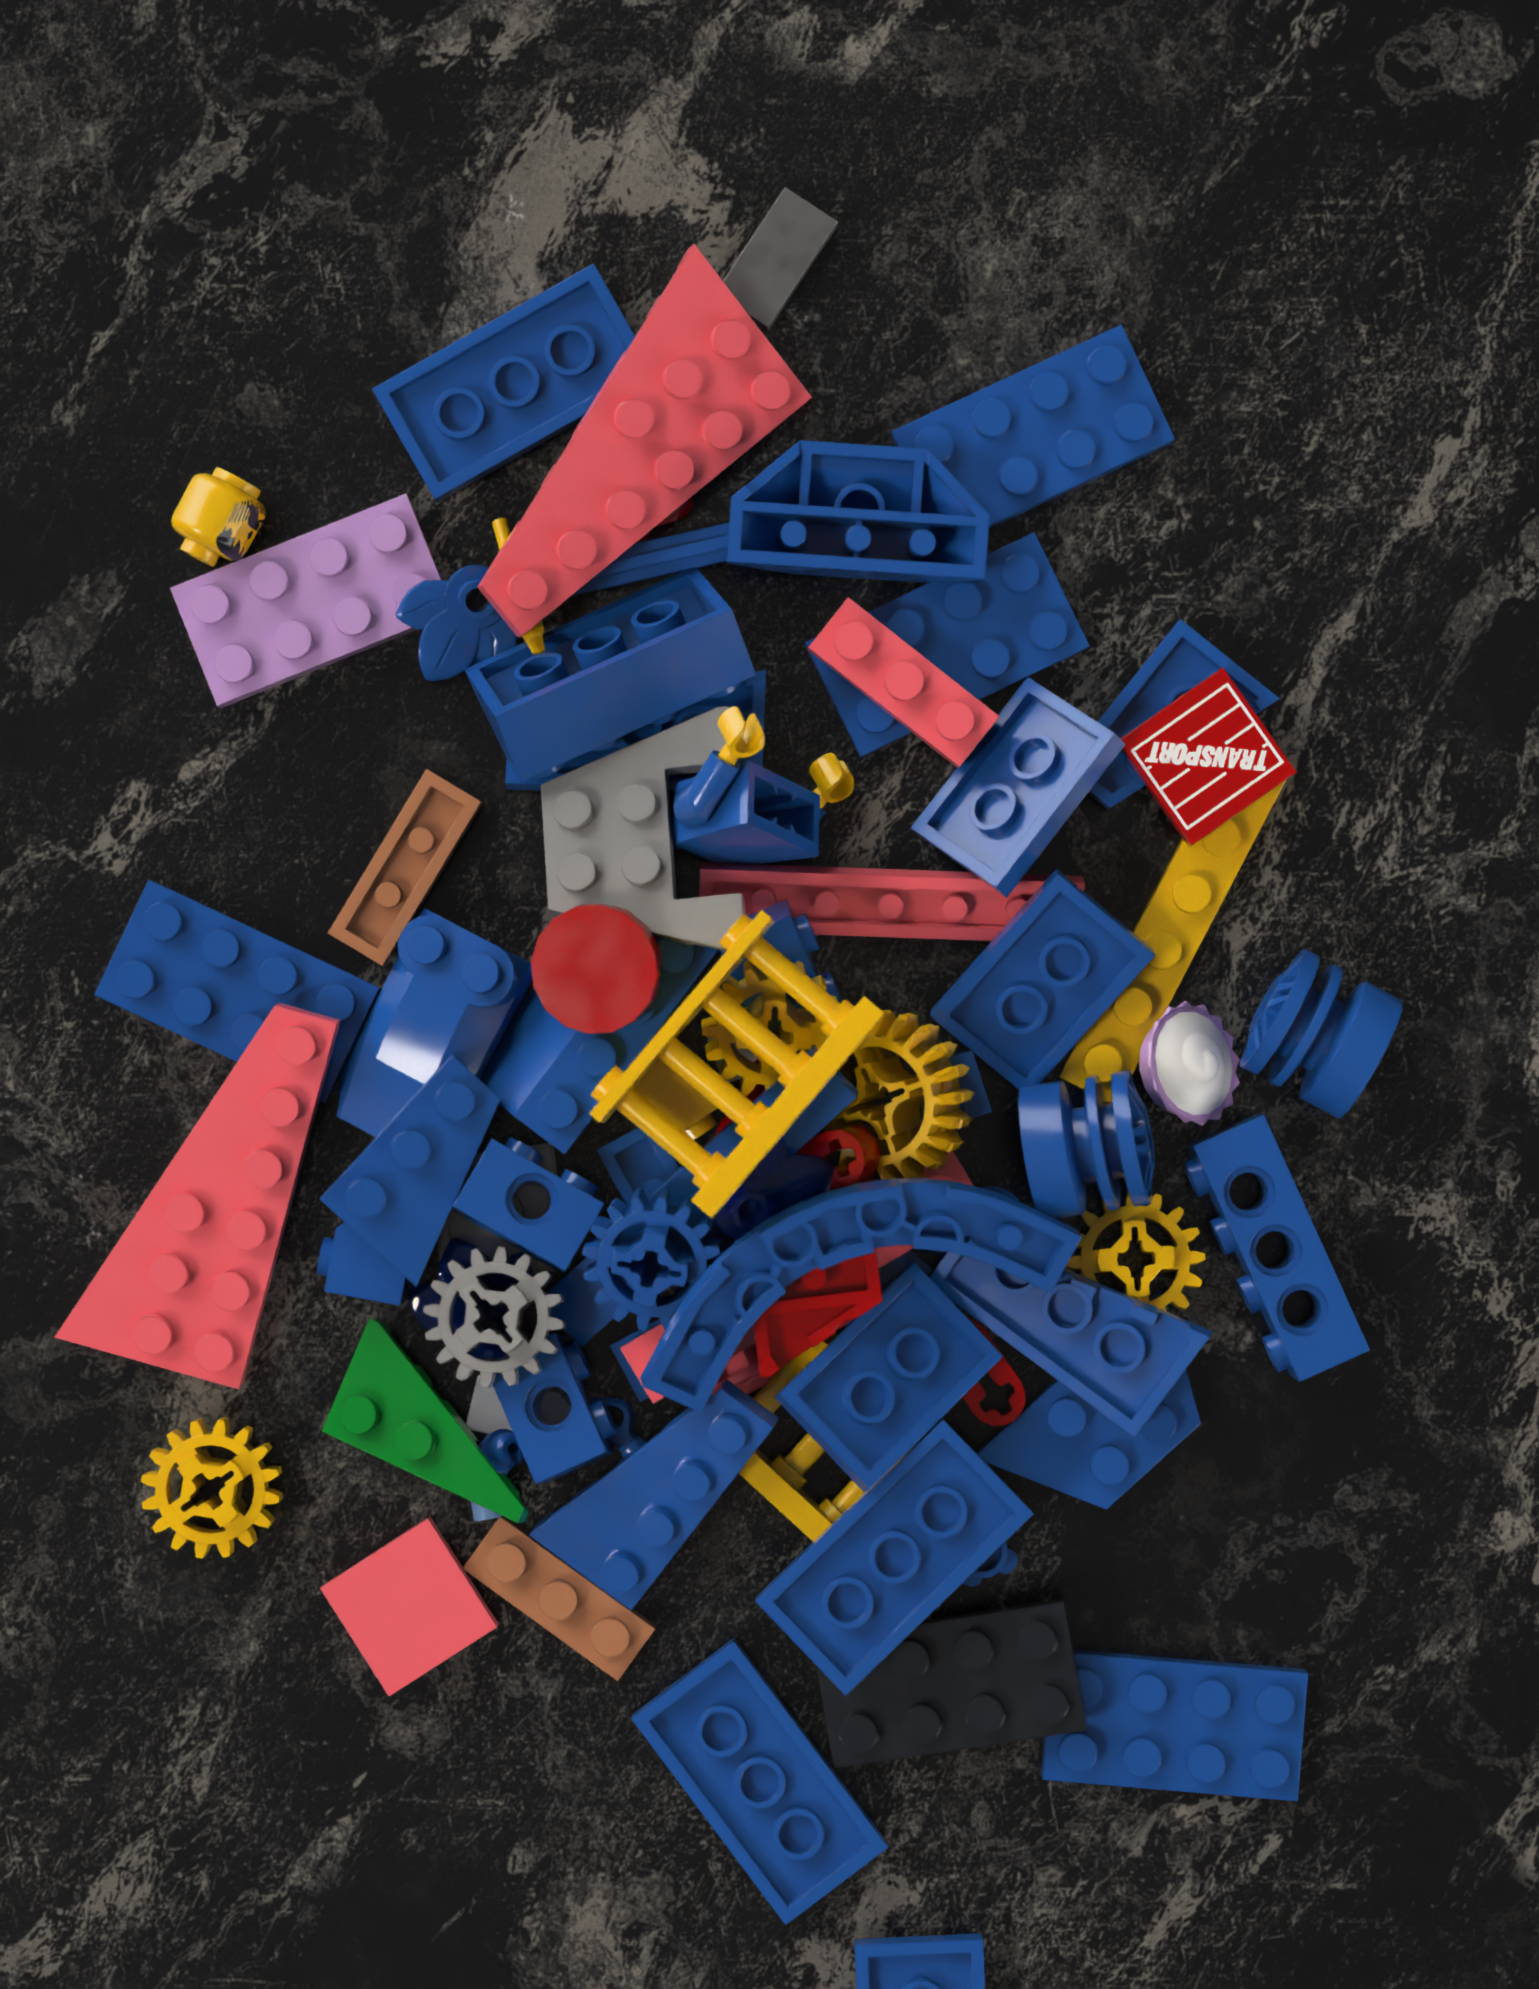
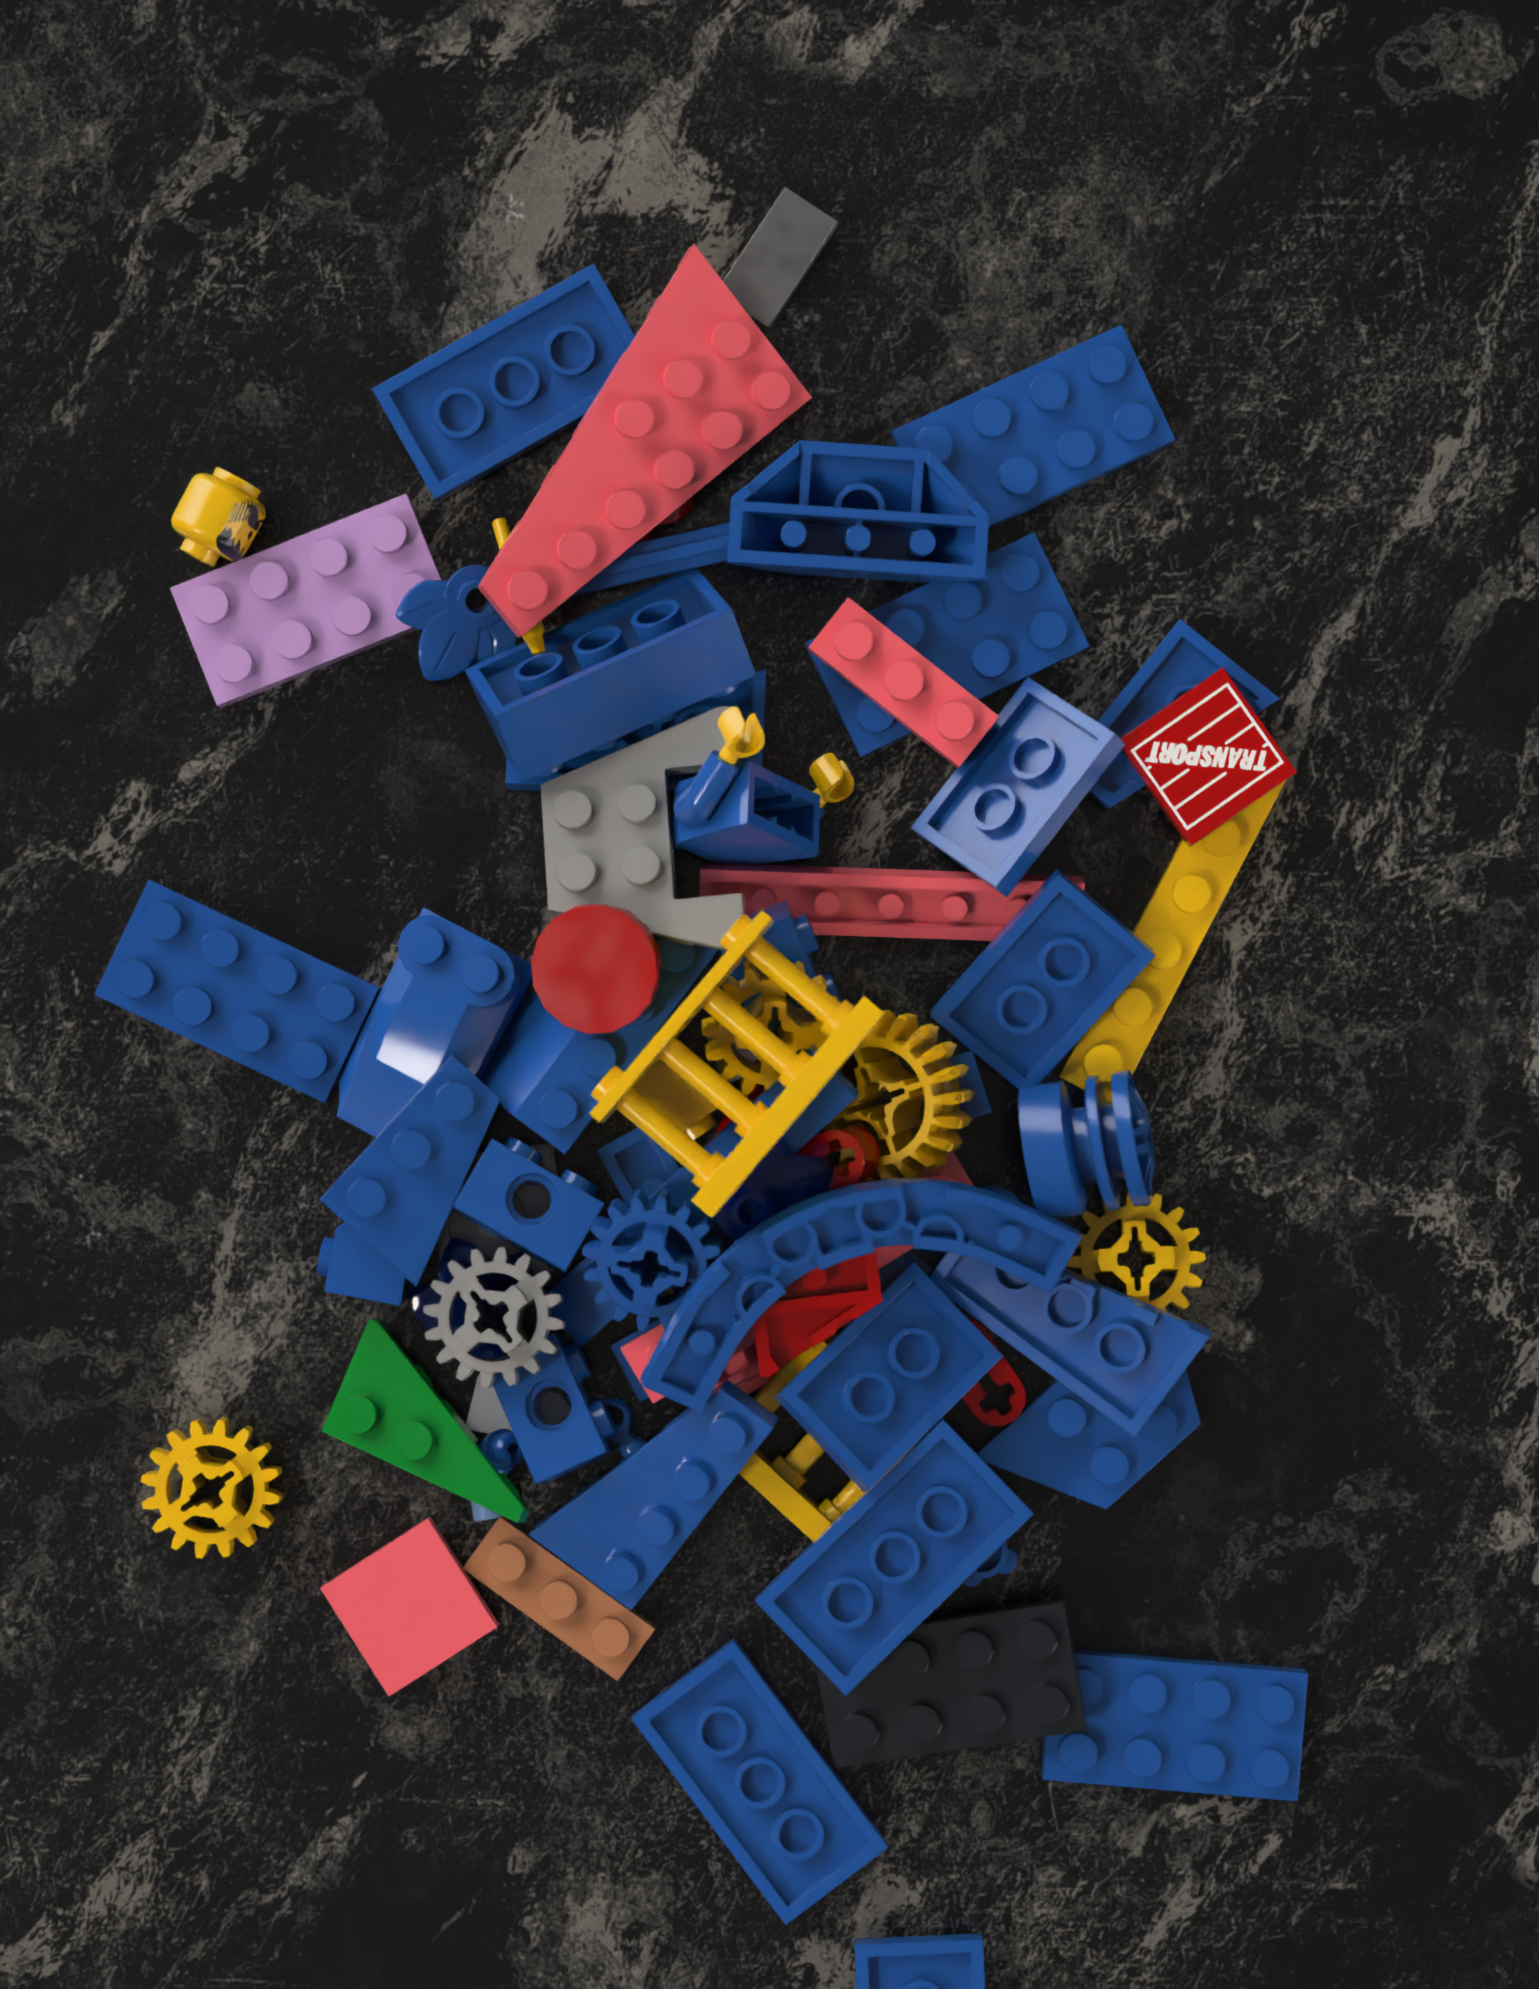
(205, 1243): coral wing -> none
(405, 867): nougat plate -> none
(1189, 1064): white piece -> none
(1320, 1033): blue wheel -> none
(1332, 1330): blue brick -> none

